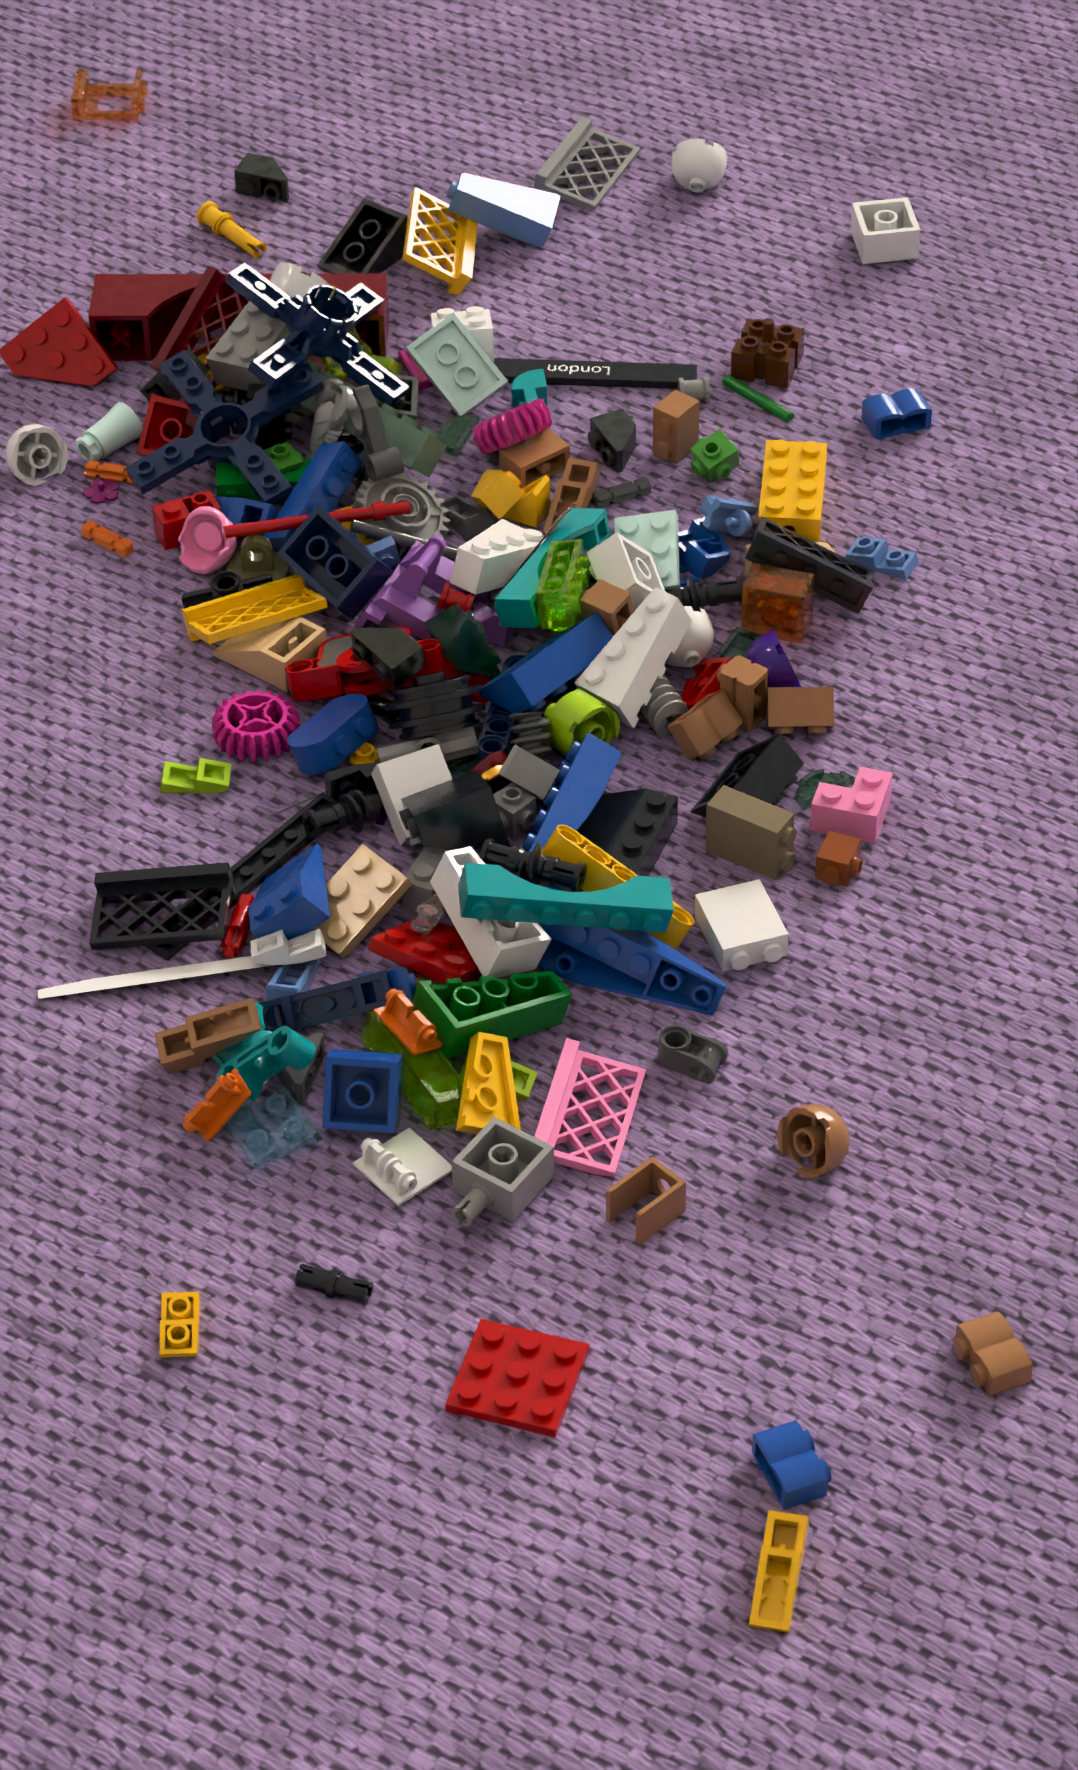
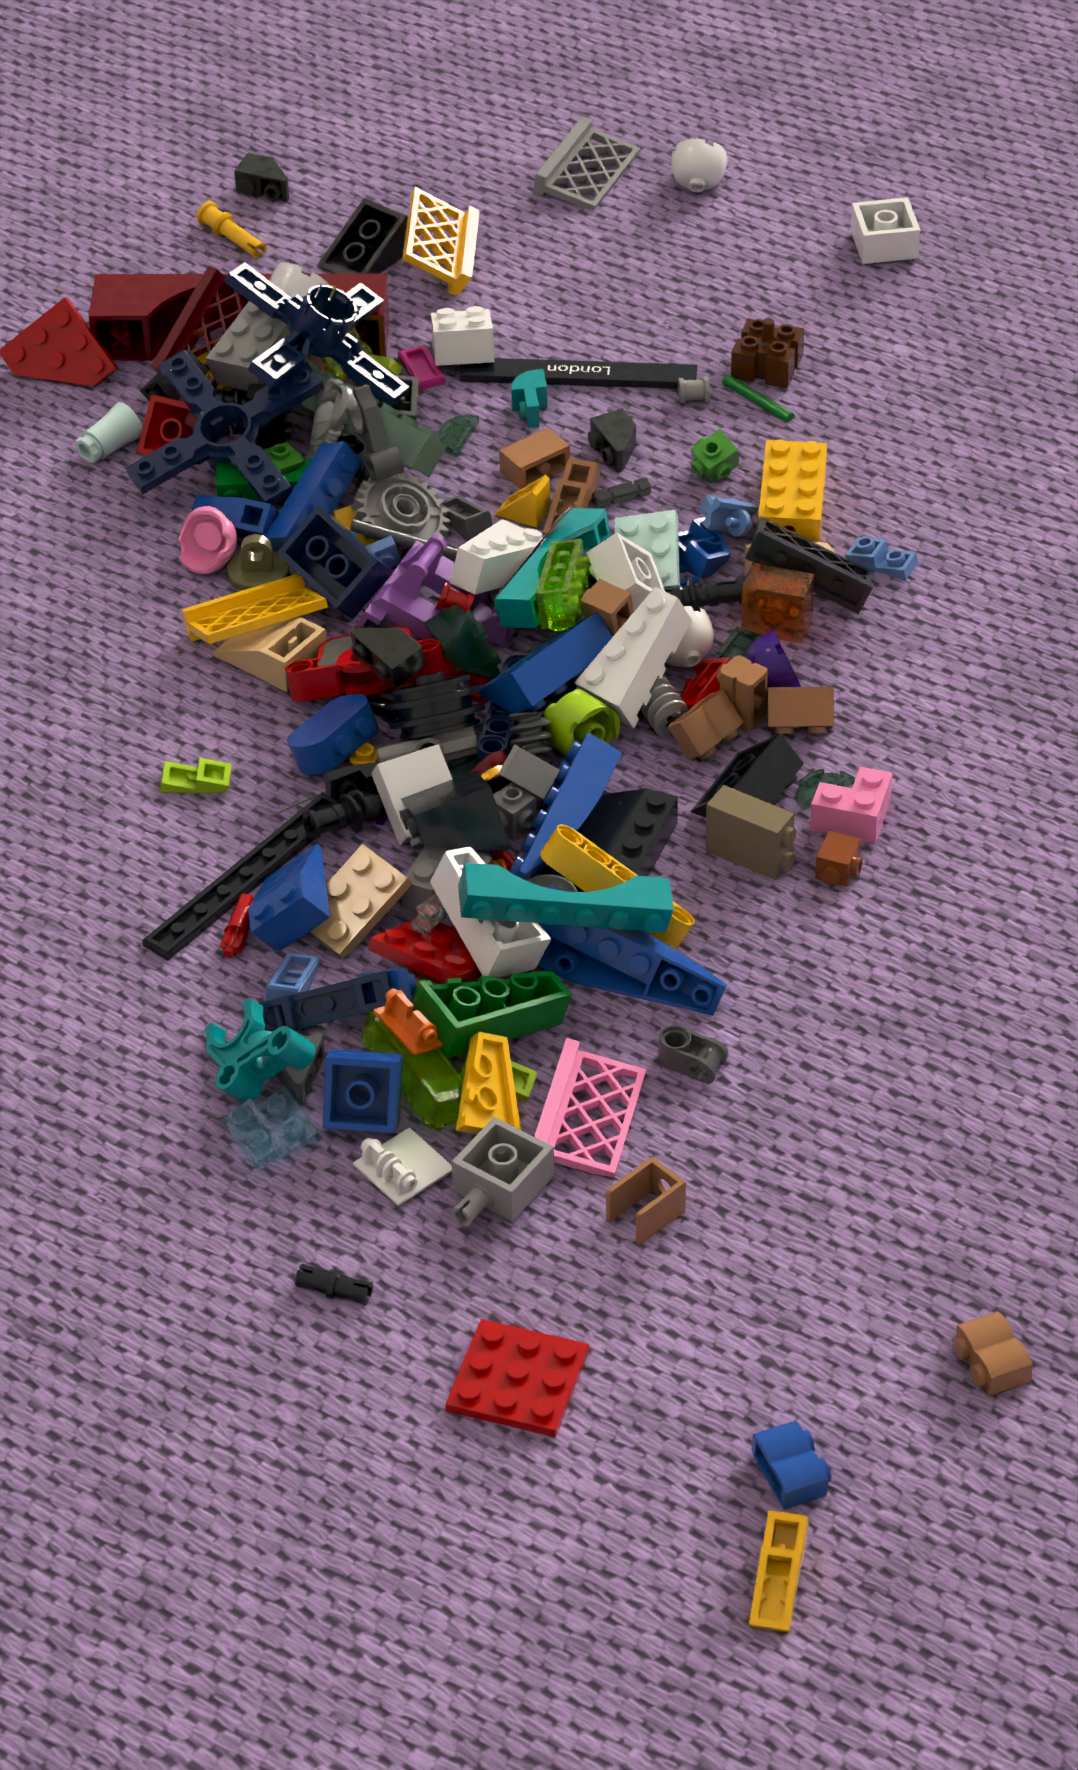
(34, 448): white cylinder -> none
(87, 95): clear orange window -> none
(100, 492): magenta plant -> none
(107, 472): orange axle -> none
(107, 538): orange axle -> none
(151, 976): white sticker -> none
(162, 886): black fence -> none
(171, 515): red slope -> none
(179, 1324): yellow slope -> none
(206, 1034): medium nougat slope -> none
(220, 1105): orange hinge -> none
(223, 584): black axle -> none
(256, 727): dark pink gear -> none
(277, 950): white slope -> none
(377, 511): red bar -> none
(456, 365): light aqua plate -> none
(497, 492): yellow slope -> none
(505, 207): slope -> none
(512, 426): dark pink gear -> none
(534, 866): black piece -> none
(675, 426): medium nougat brick -> none
(741, 925): white brick -> none
(816, 1133): medium nougat cylinder -> none
(896, 413): blue brick -> none

